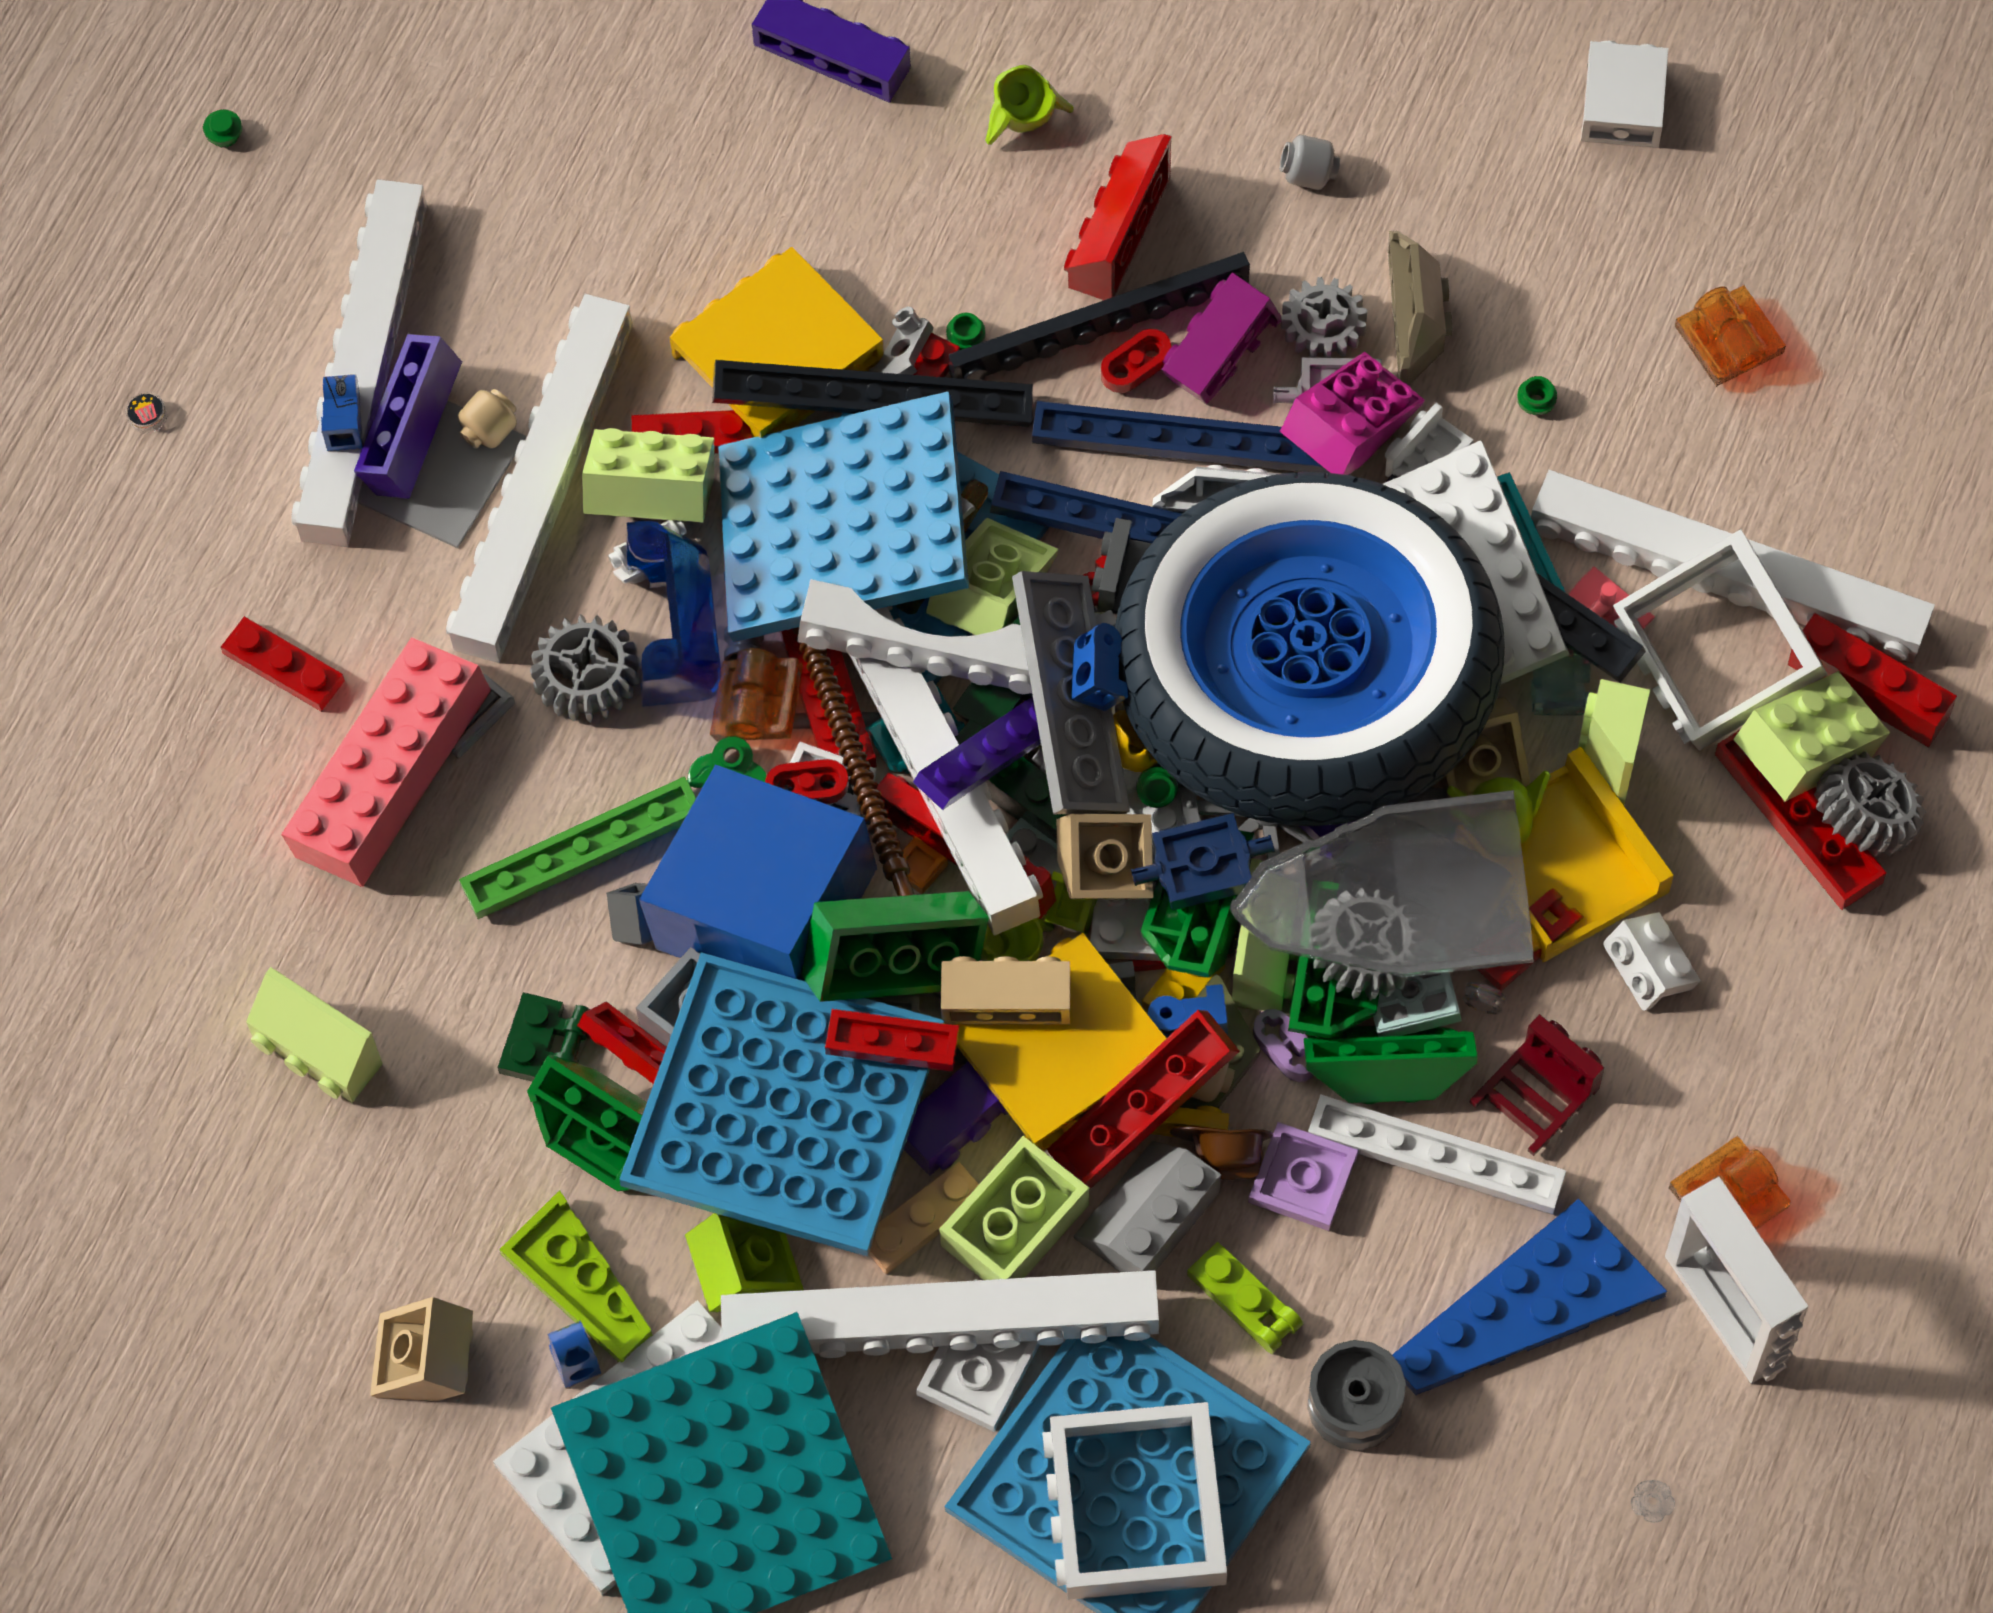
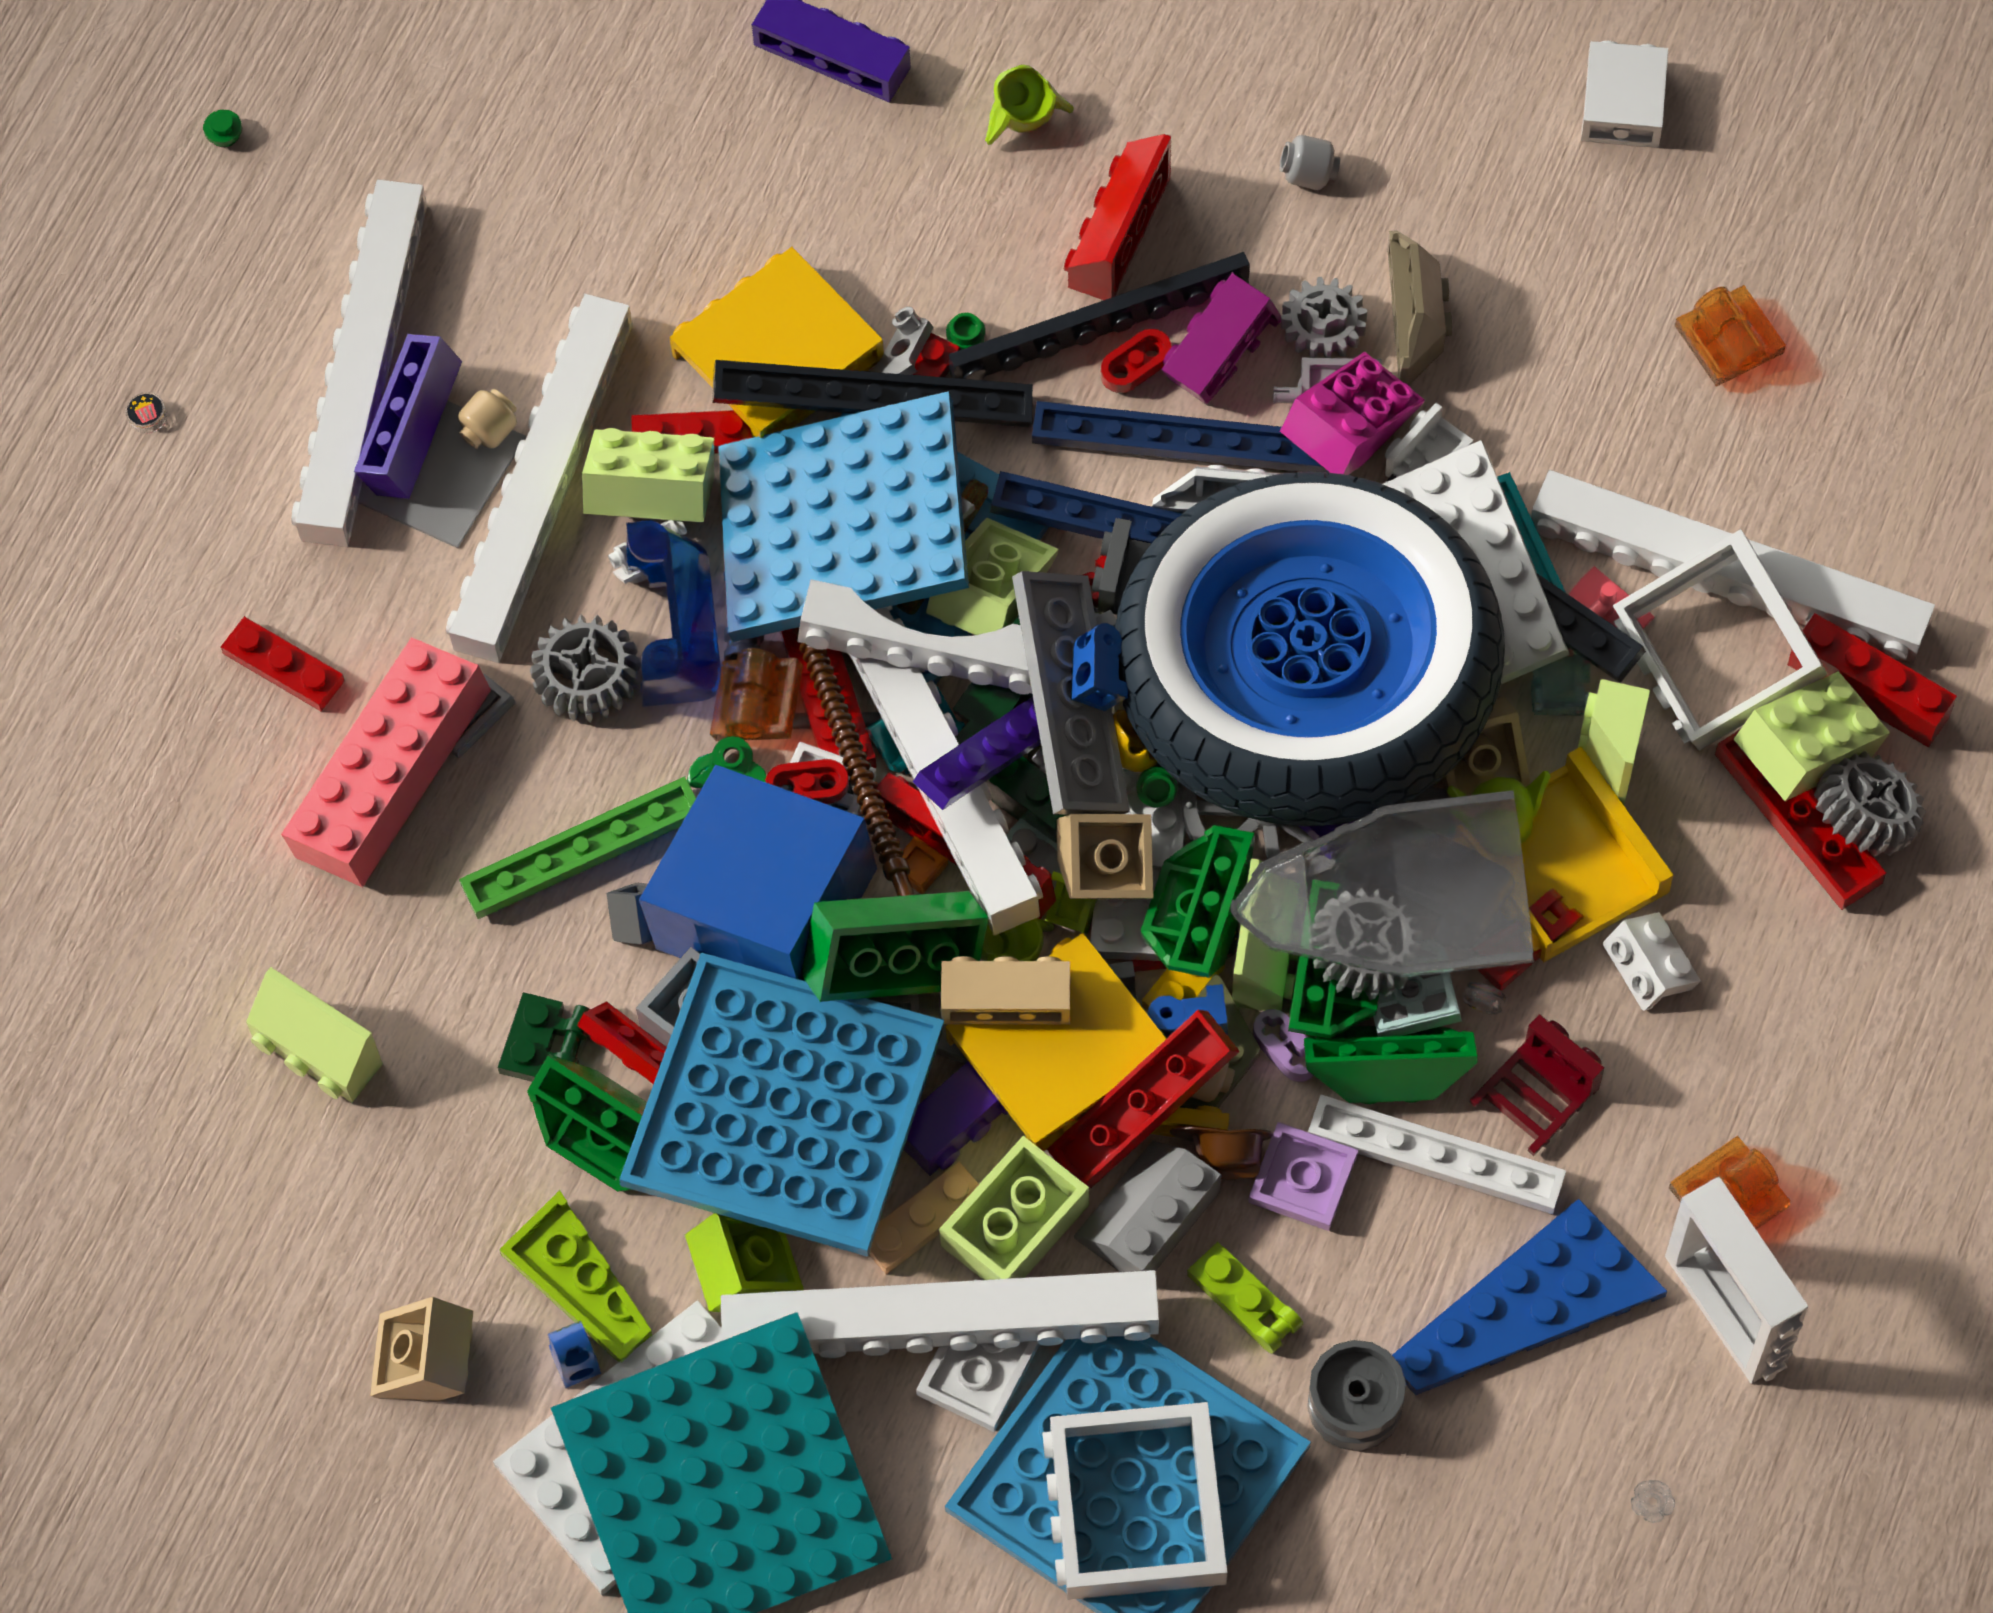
(341, 412): blue leg -> none
(892, 1040): red plate -> none
(1202, 861): dark blue plate -> none
(1537, 386): green plate -> none

